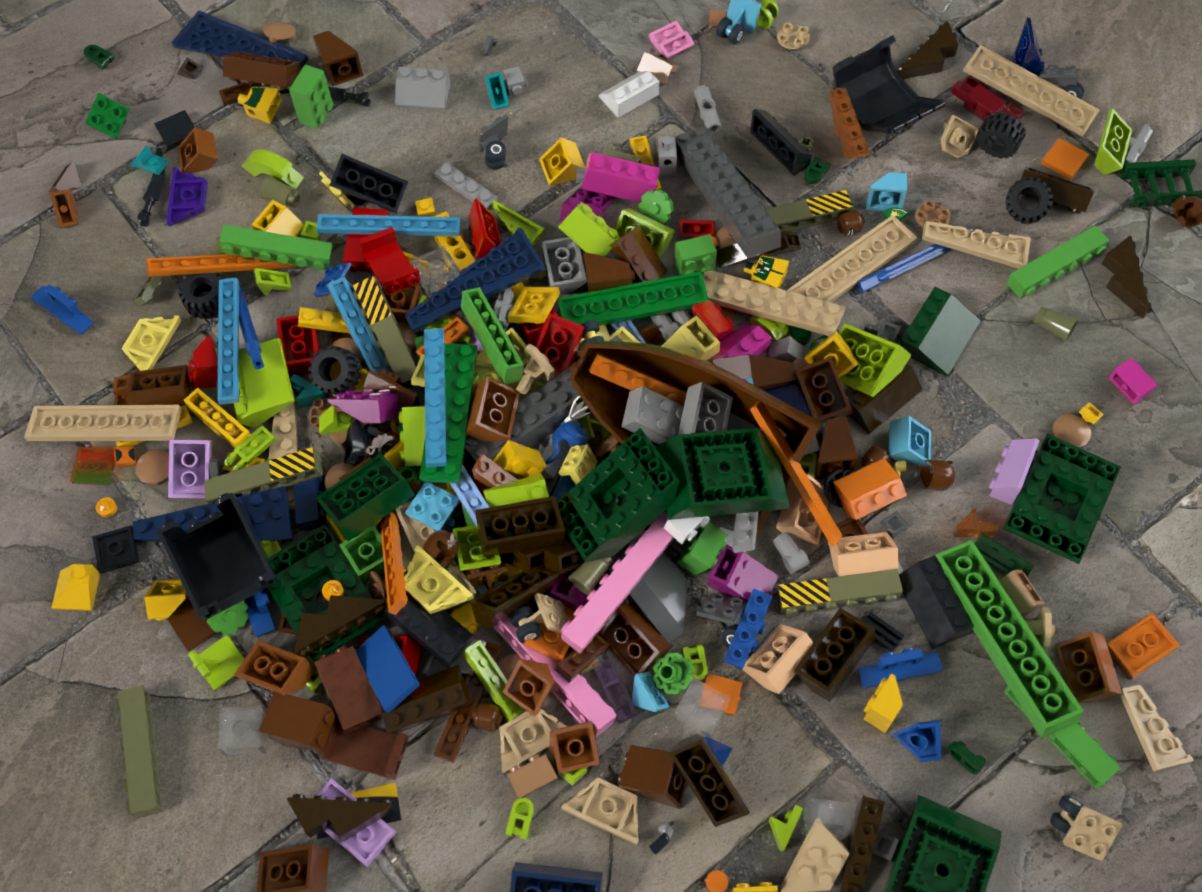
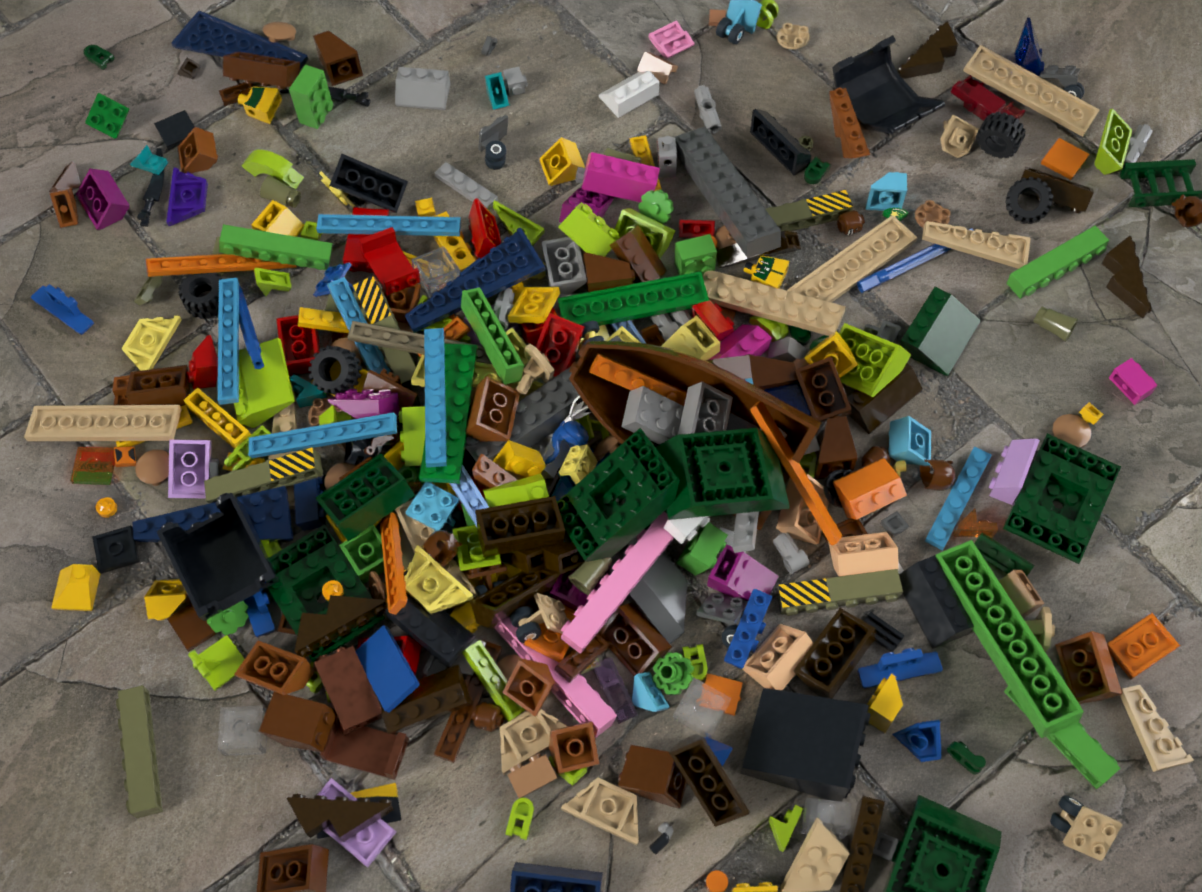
(102, 198): none -> magenta slope
(323, 435): none -> dark azure plate
(399, 339): none -> dark tan tile
(806, 743): none -> black windscreen
(958, 498): none -> dark azure plate

